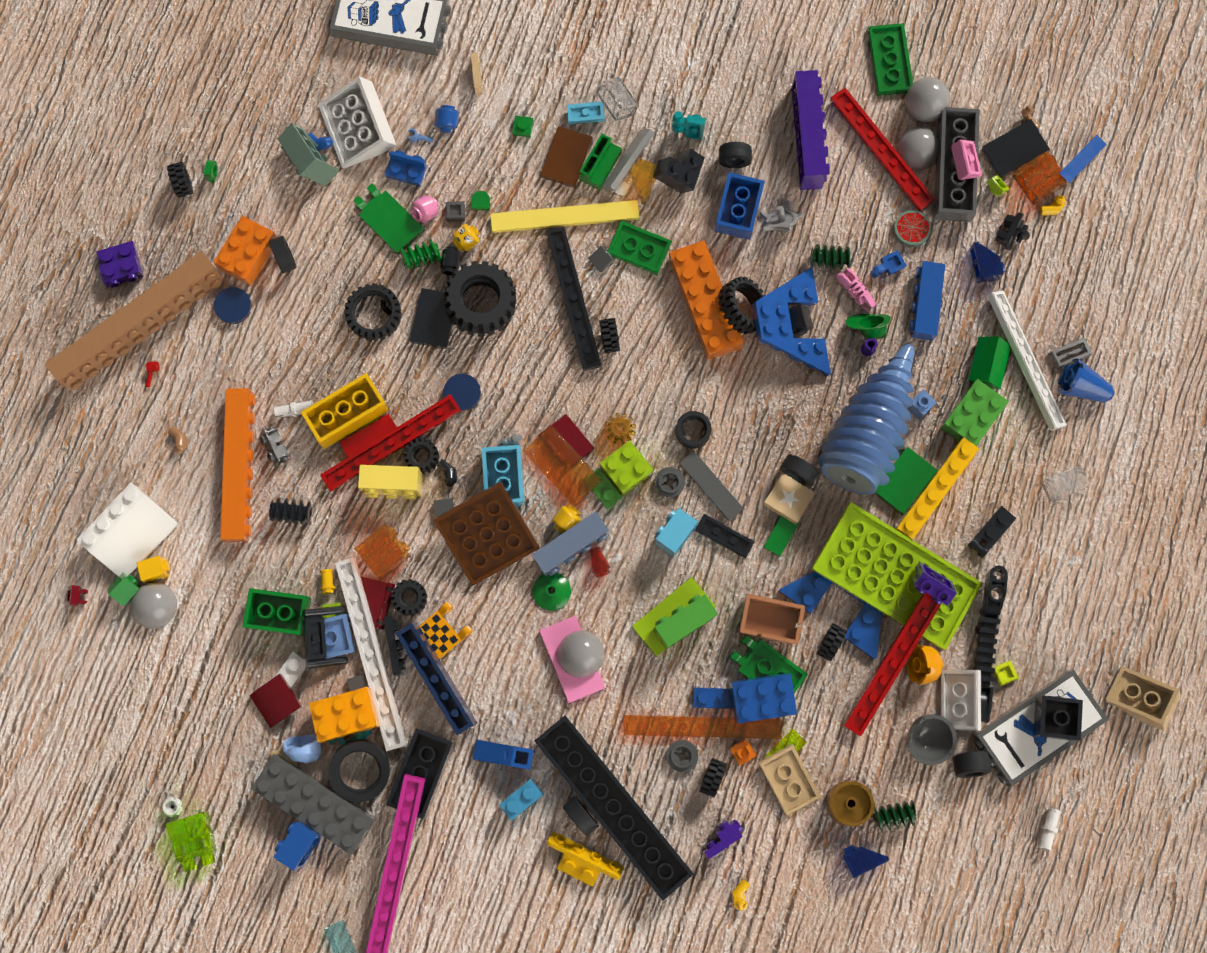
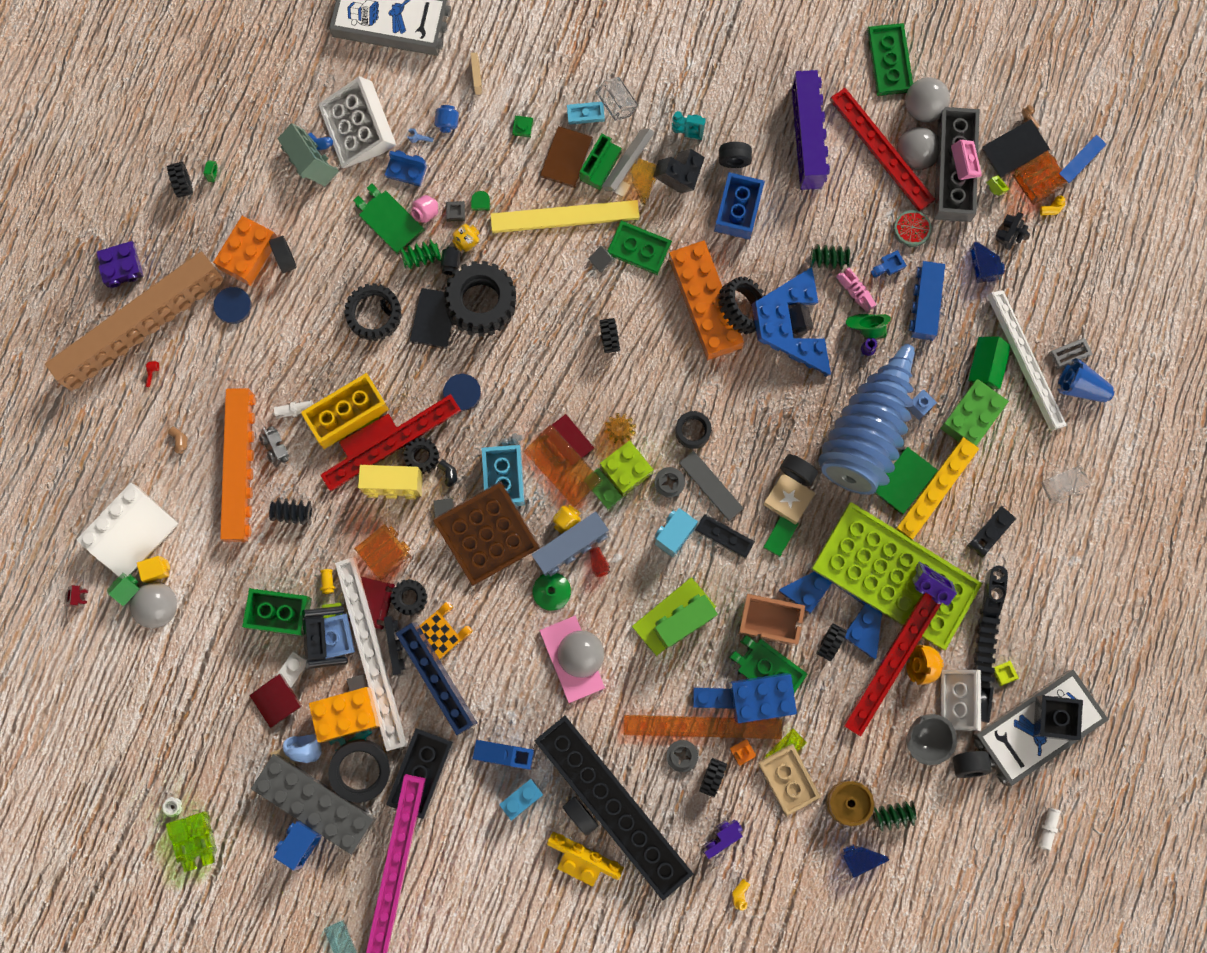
(573, 299): black plate -> none
(781, 219): light grey piece -> none
(1144, 698): tan slope -> none

